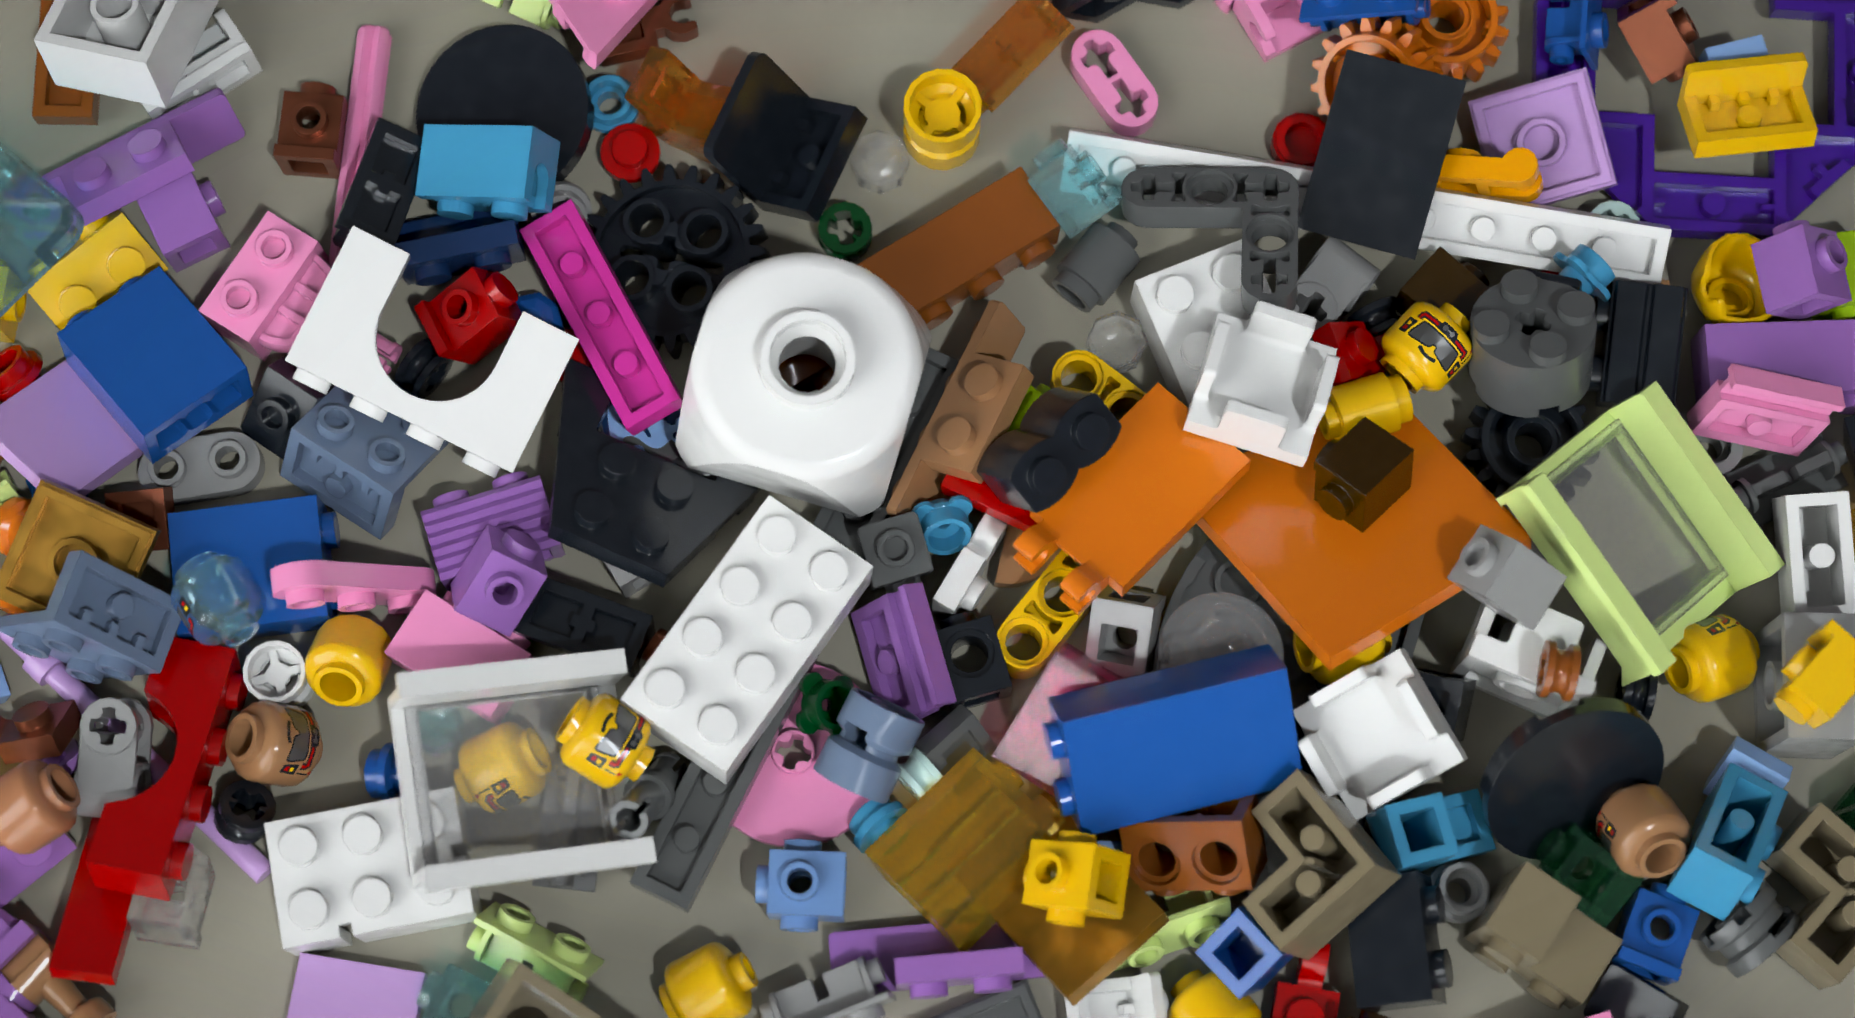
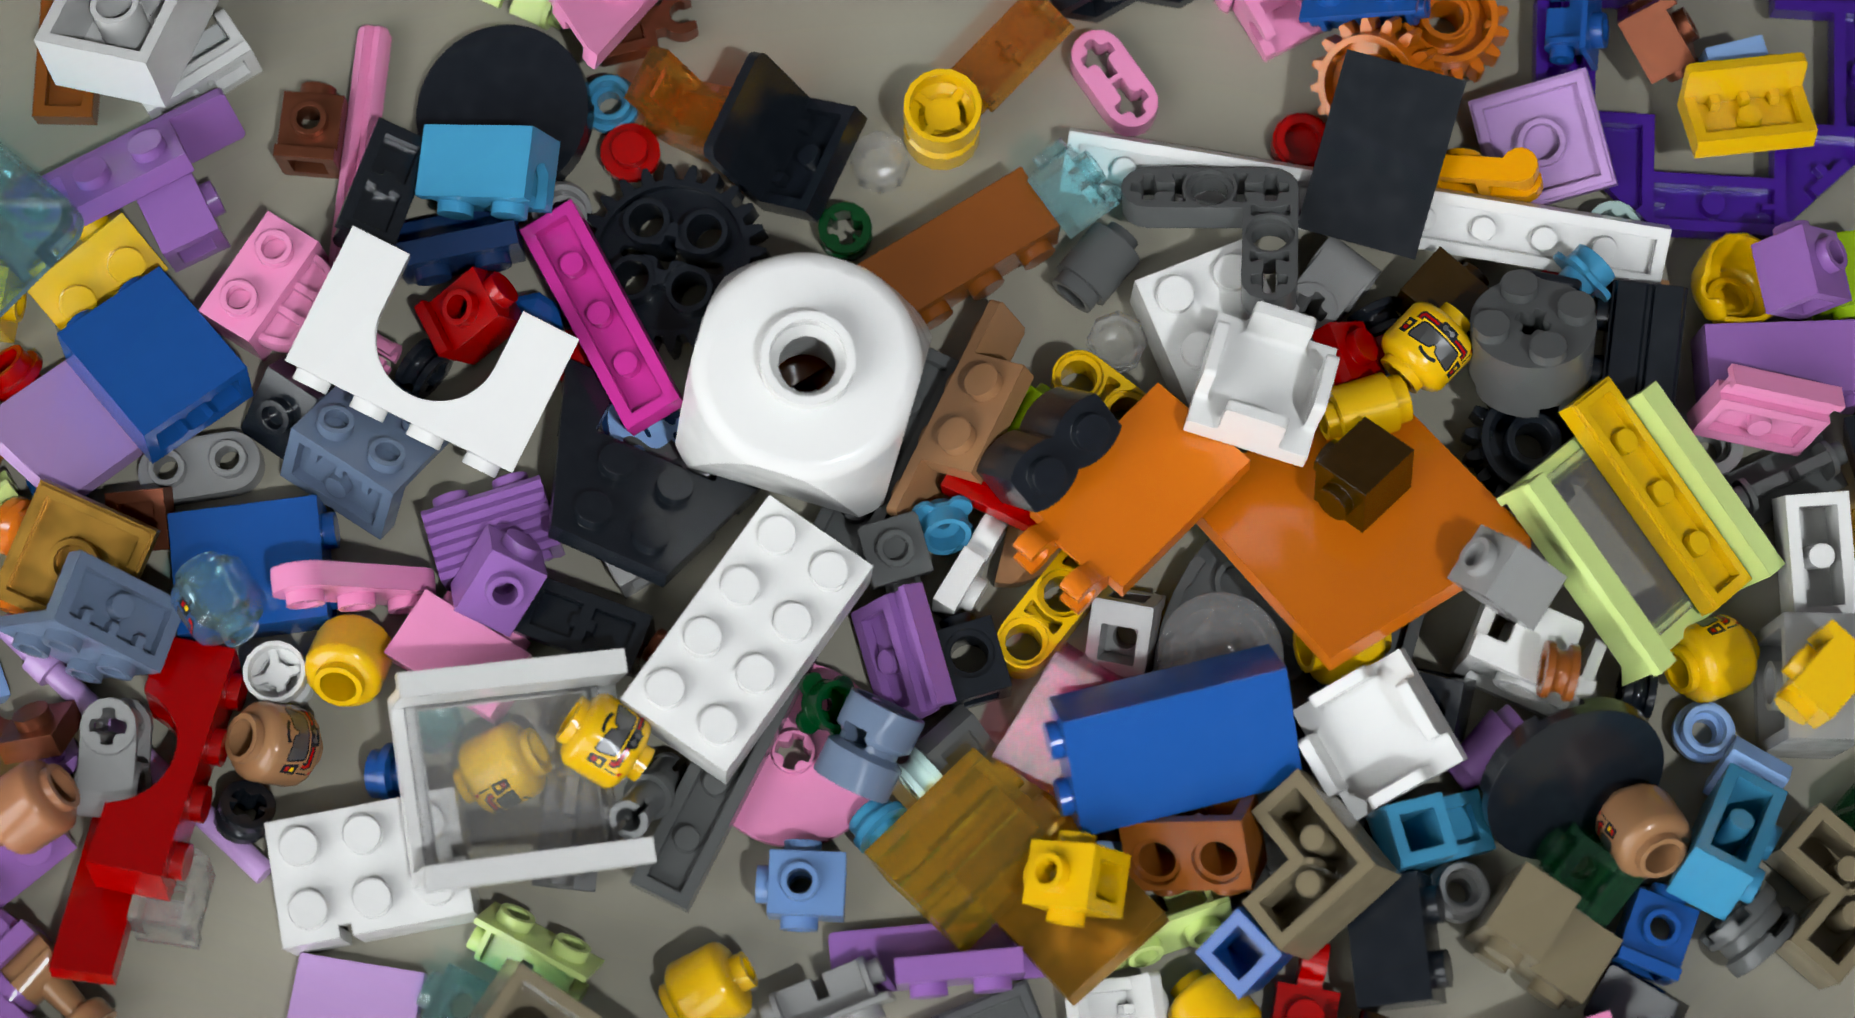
(1482, 744): none -> medium lavender cone
(1655, 496): none -> yellow tile
(1716, 719): none -> light blue plate

